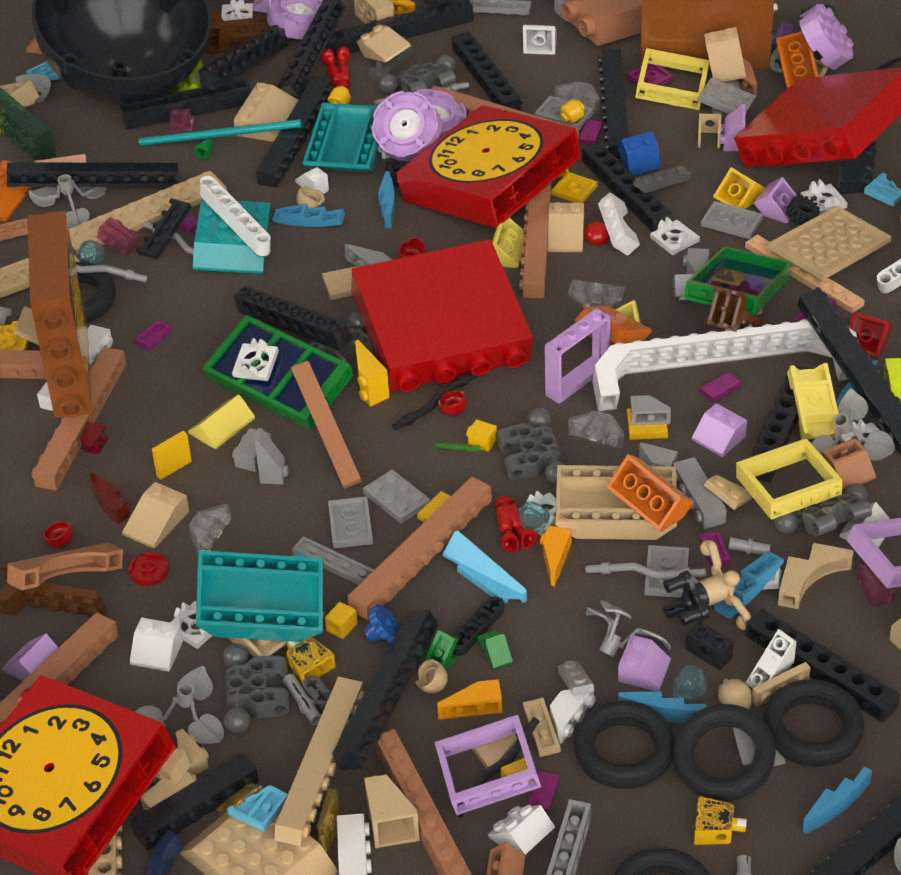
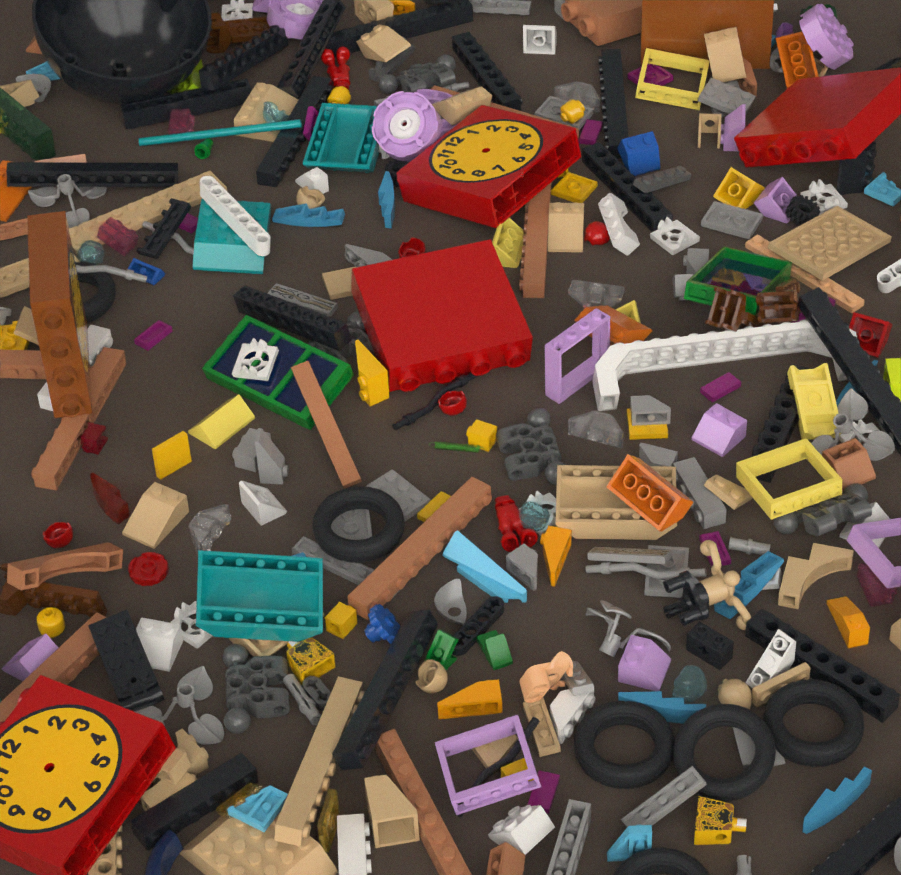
(51, 622): none -> yellow head
(126, 662): none -> black hinge
(153, 273): none -> blue slope
(260, 502): none -> white slope
(272, 114): none -> clear light blue hair
(304, 299): none -> light grey tile
(310, 121): none -> magenta tile
(364, 549): none -> black tyre
(448, 597): none -> light grey piece
(462, 105): none -> tan slope
(524, 565): none -> light grey slope
(537, 680): none -> light nougat piece
(629, 555): none -> light grey tile
(631, 841): none -> medium azure wing
(666, 799): none -> light grey tile
(780, 304): none -> reddish brown hinge
(849, 621): none -> light orange slope

